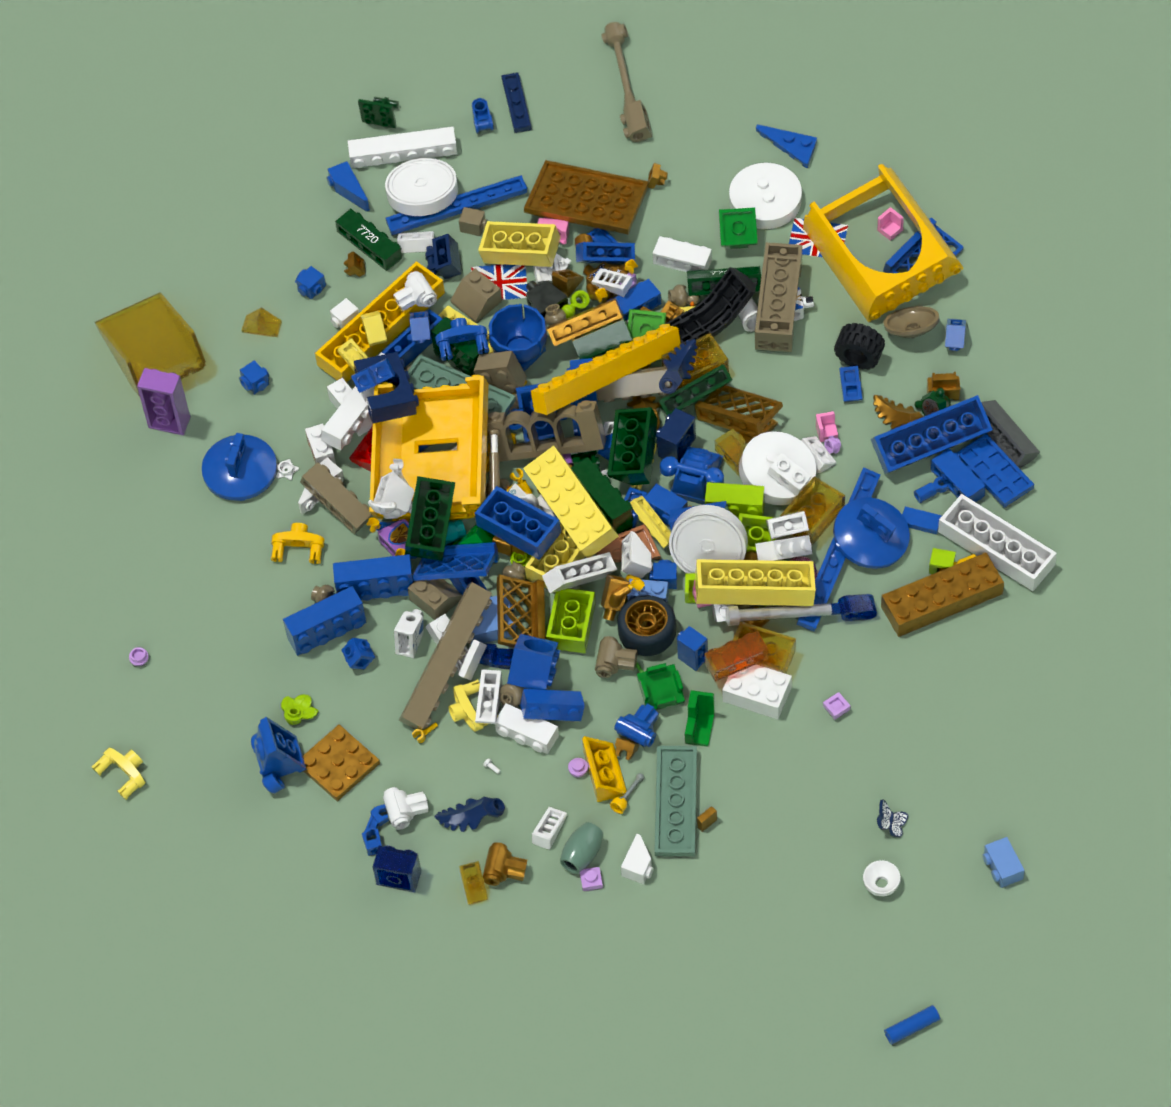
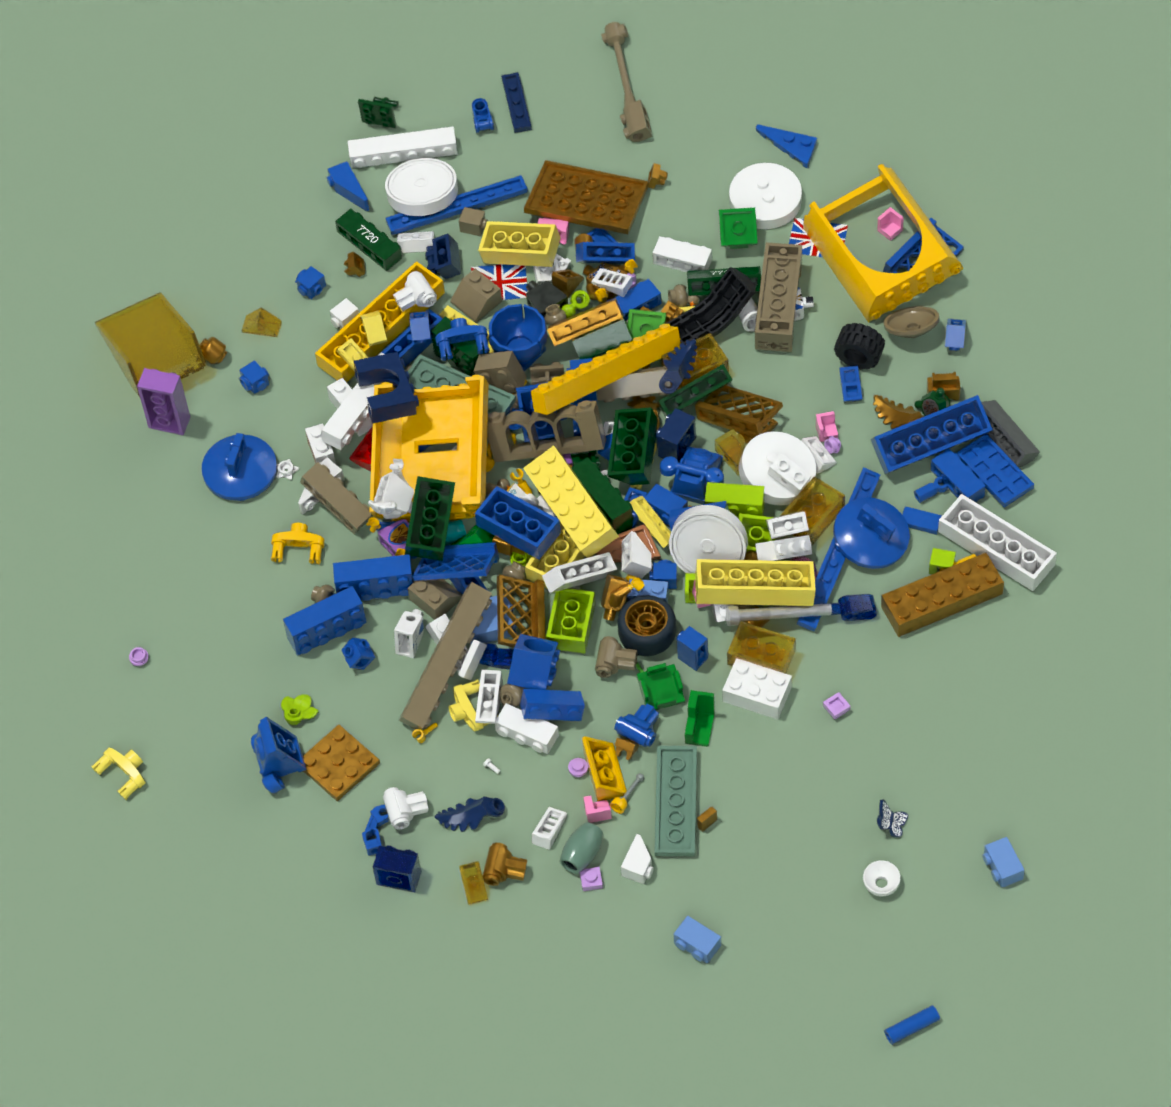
(213, 350): none -> pearl gold head
(373, 375): blue slope -> none
(494, 472): dark tan piece -> none
(544, 374): none -> dark tan hips
(596, 811): none -> bright pink panel
(697, 940): none -> medium blue brick
(736, 656): clear orange brick -> none

